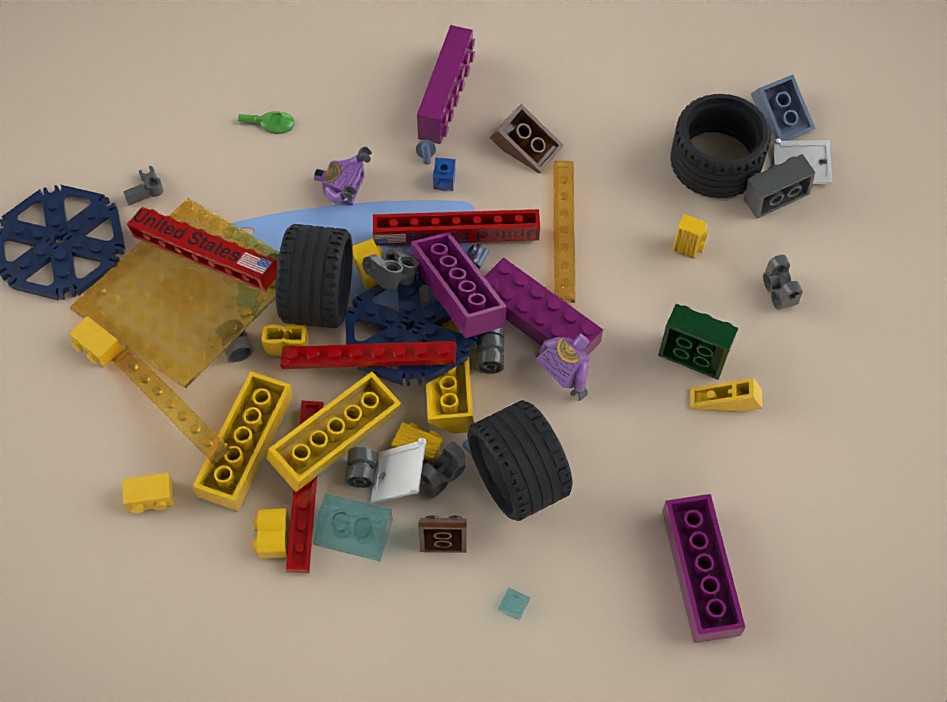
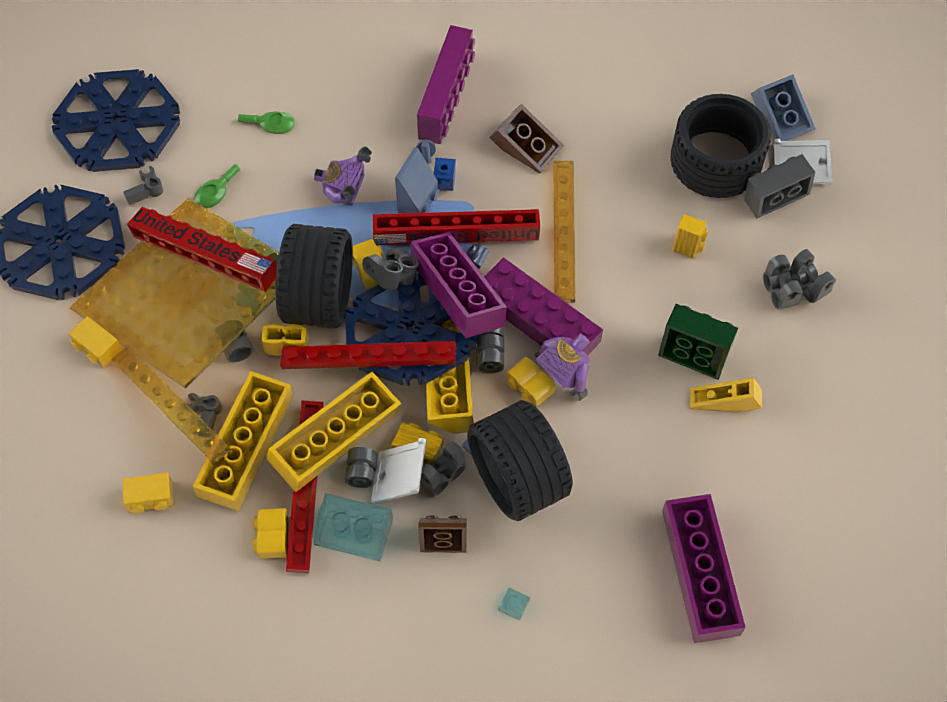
(103, 124): none -> dark blue plate
(209, 406): none -> dark grey bar
(214, 190): none -> bright green piece
(415, 185): none -> sand blue slope
(530, 382): none -> yellow brick
(805, 272): none -> dark grey piece

